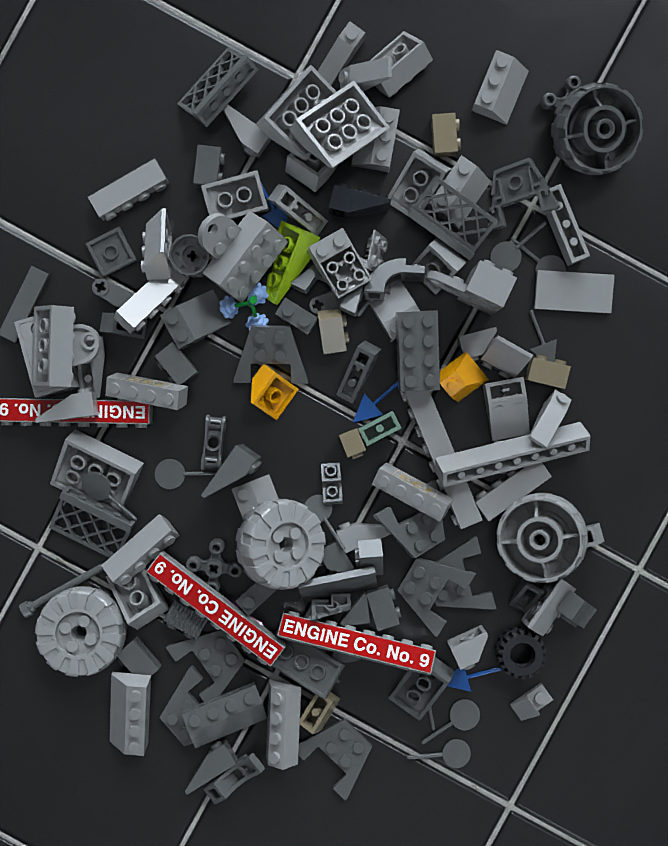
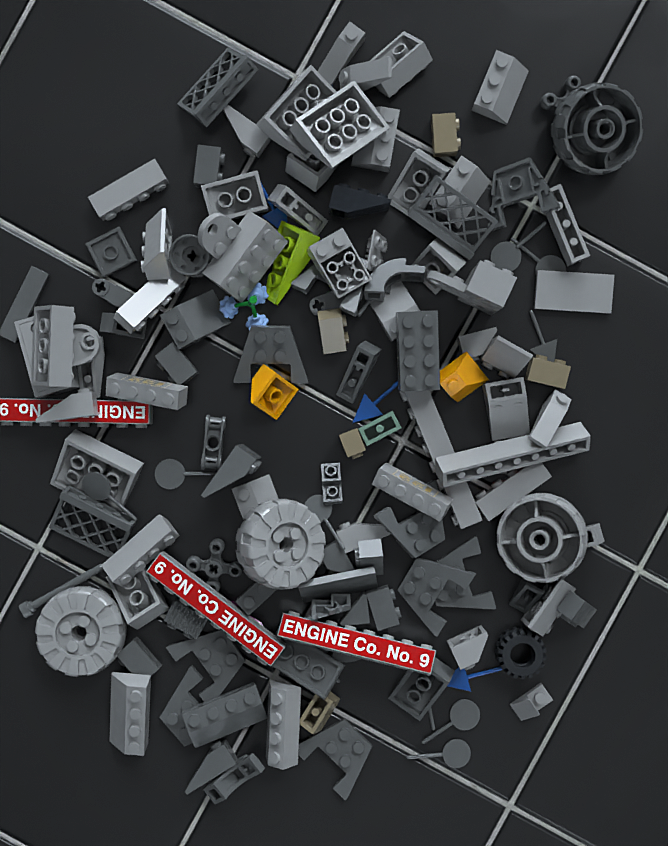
(296, 316): dark grey brick -> none

